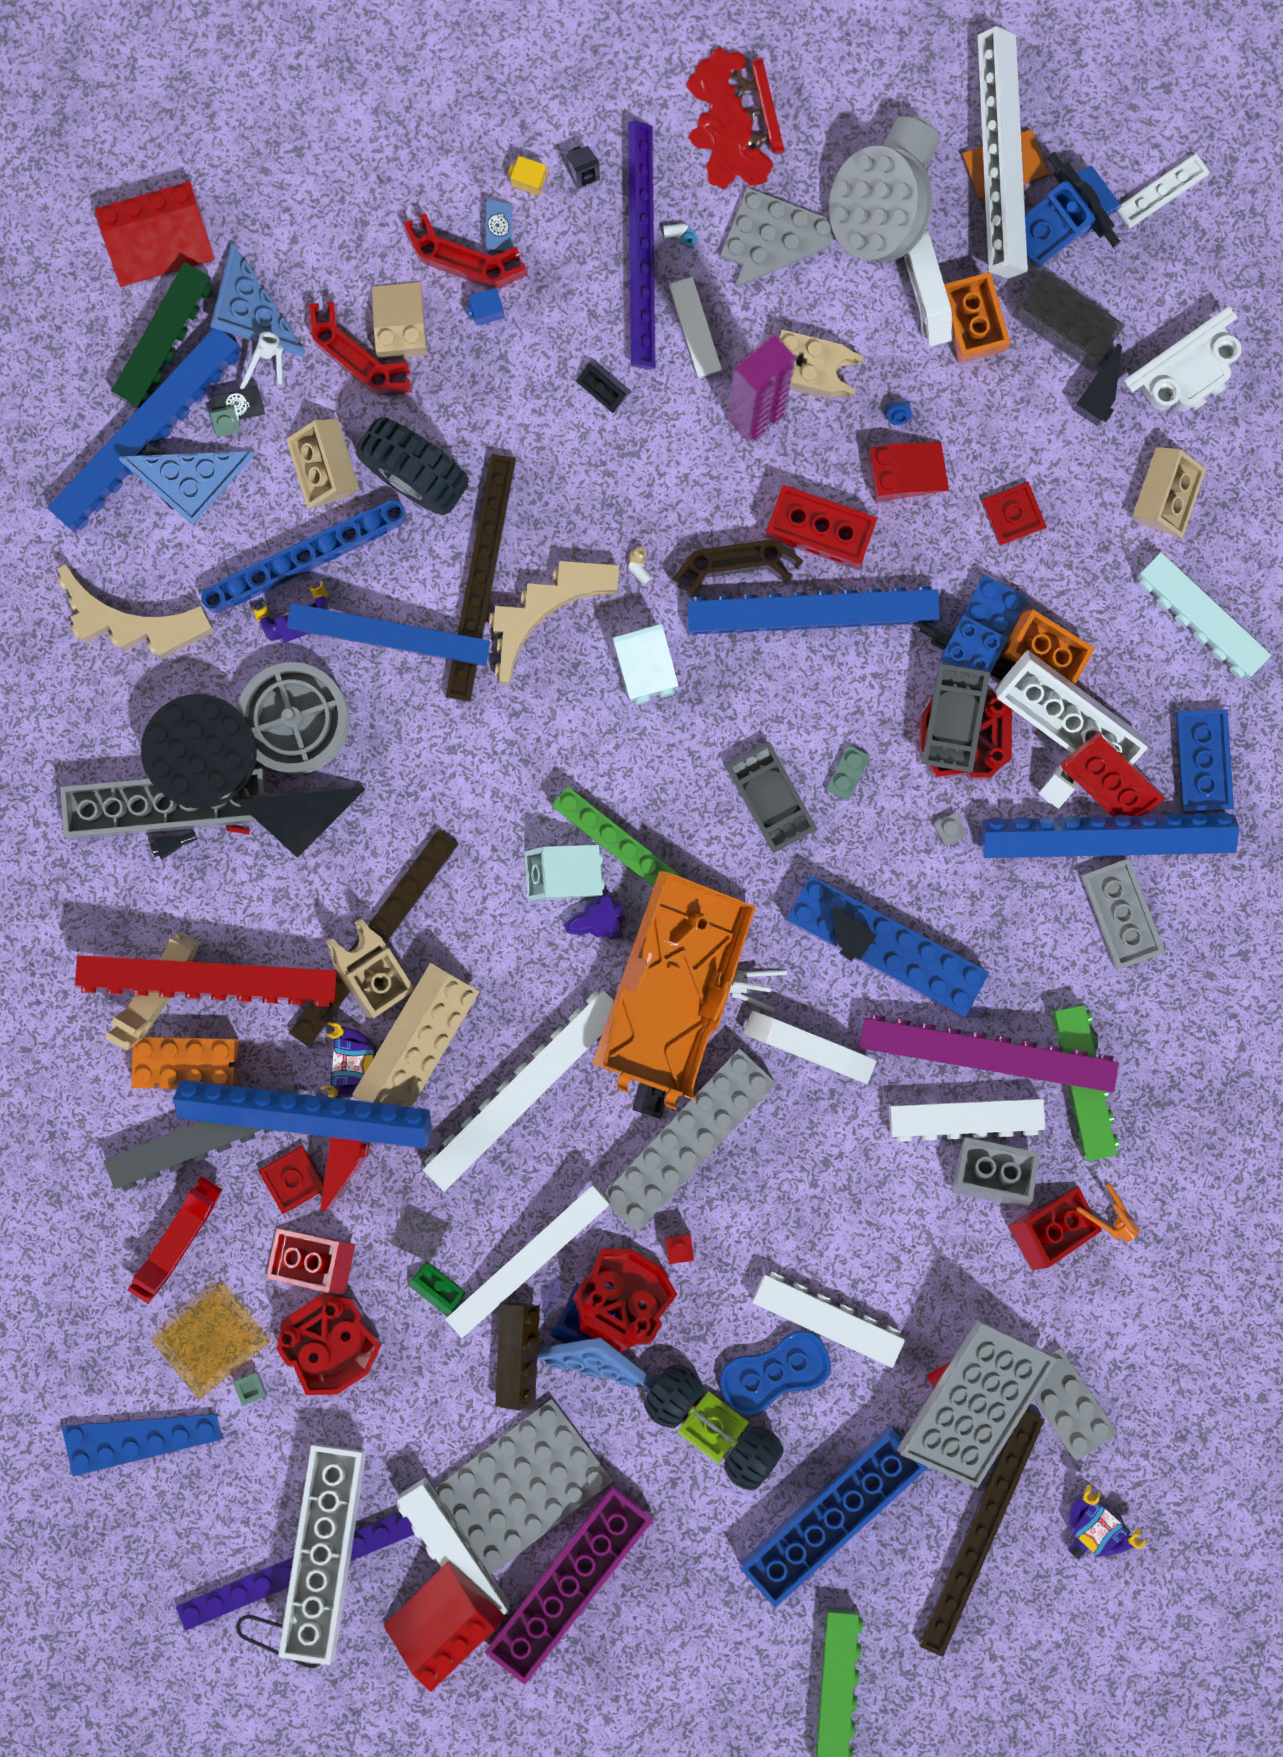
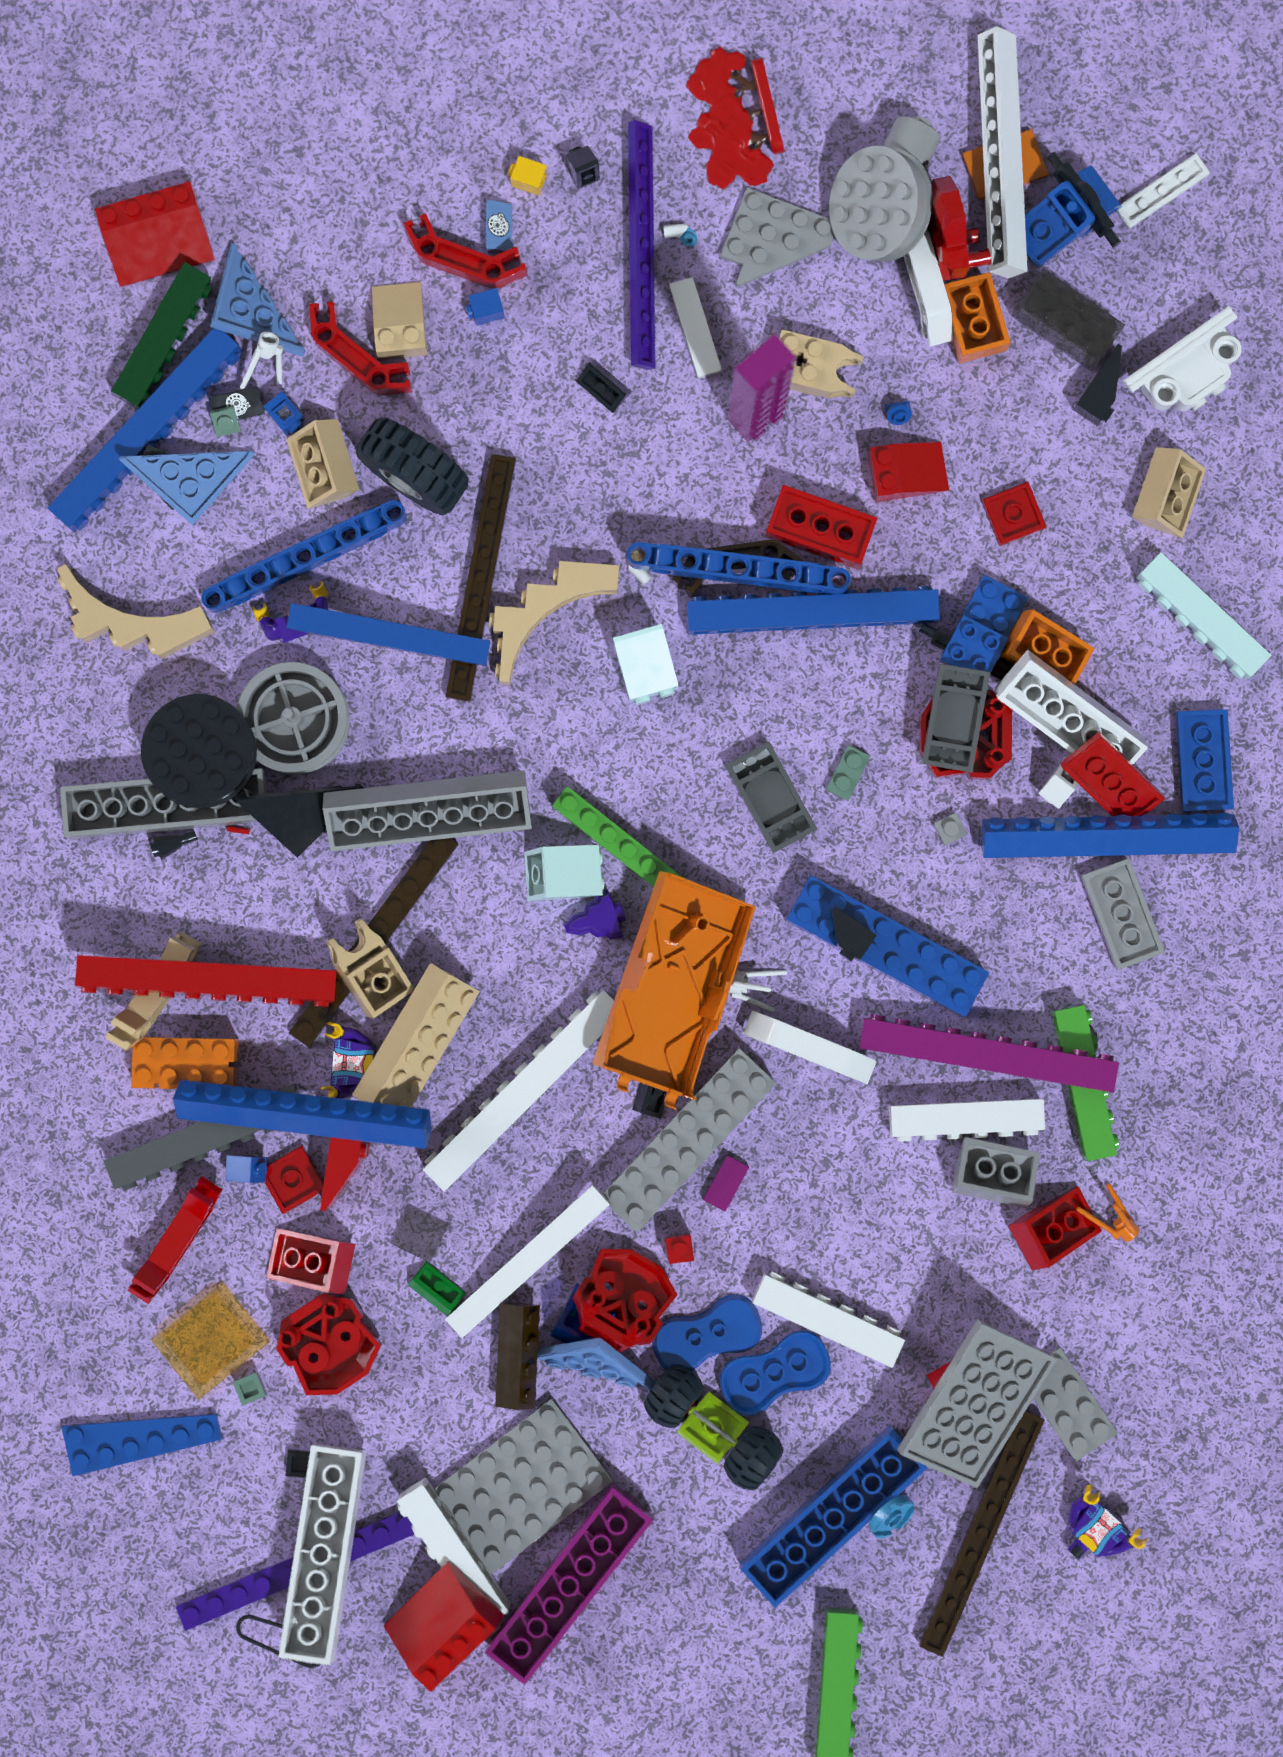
(246, 1168): none -> brick
(284, 414): none -> blue window
(297, 1463): none -> black tile
(427, 810): none -> light grey brick
(725, 1327): none -> blue plate
(726, 1183): none -> magenta tile
(758, 569): none -> blue beam
(891, 1515): none -> dark azure tile
(949, 232): none -> red brick

